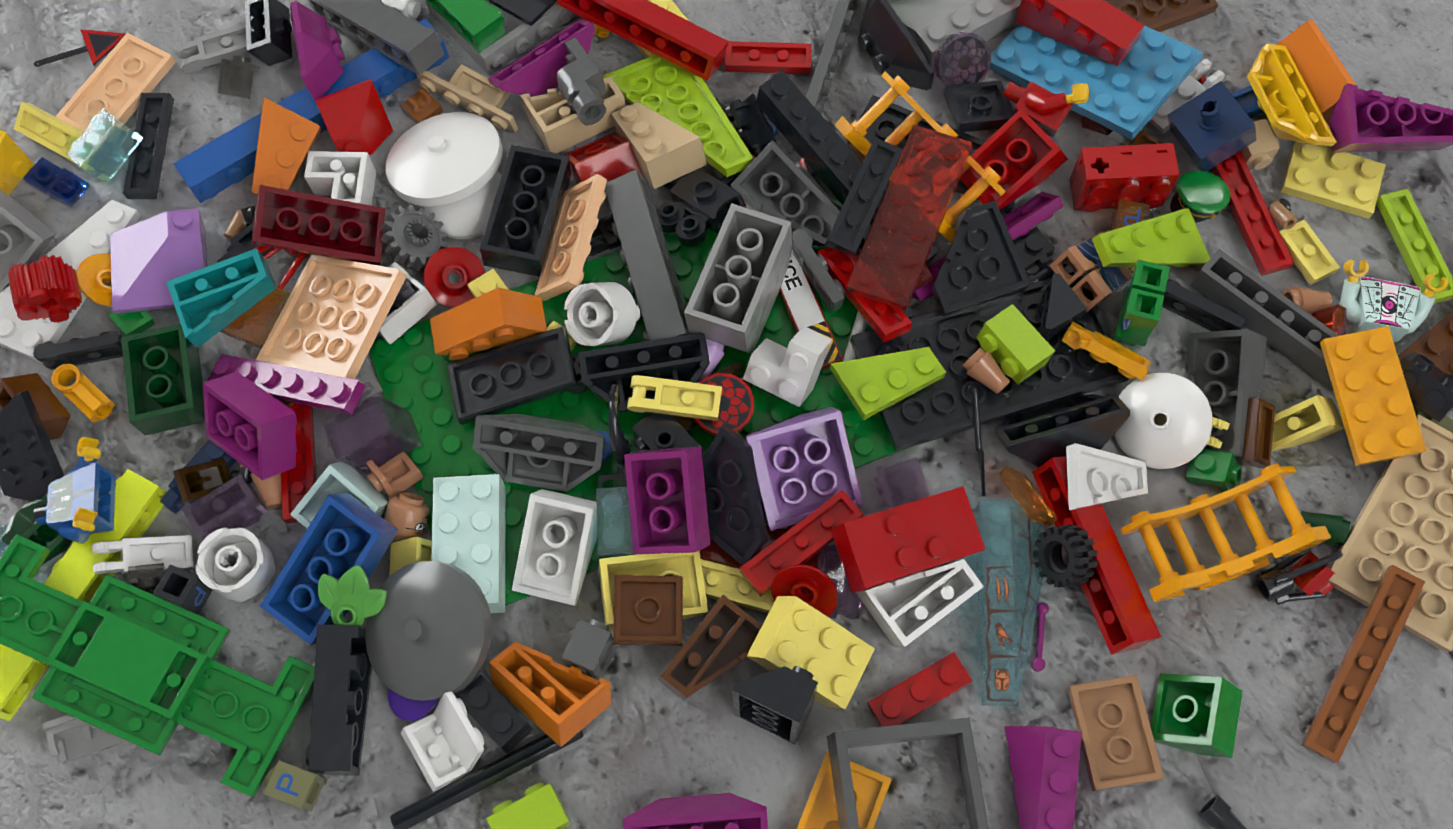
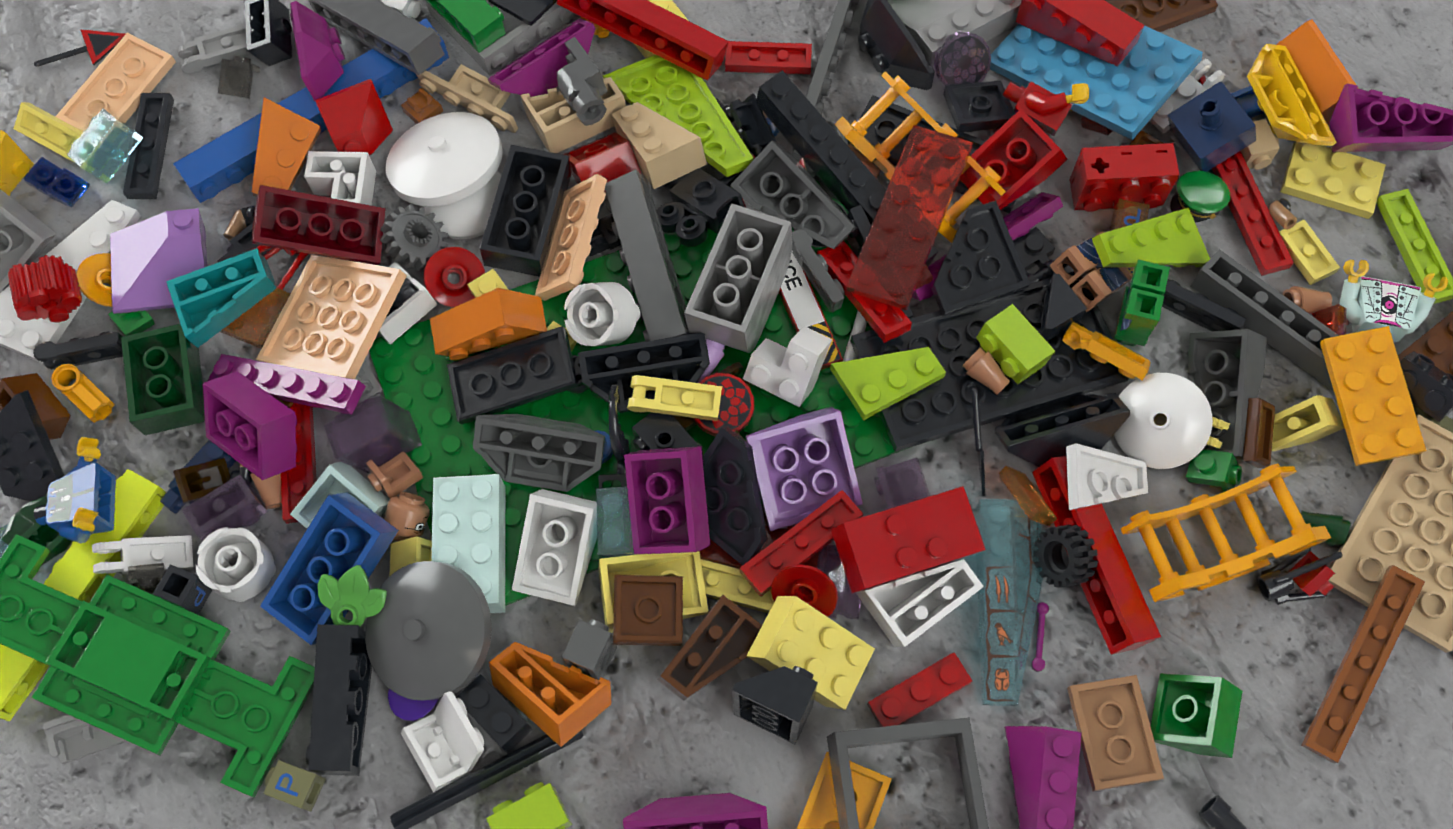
(864, 197): black plate -> none

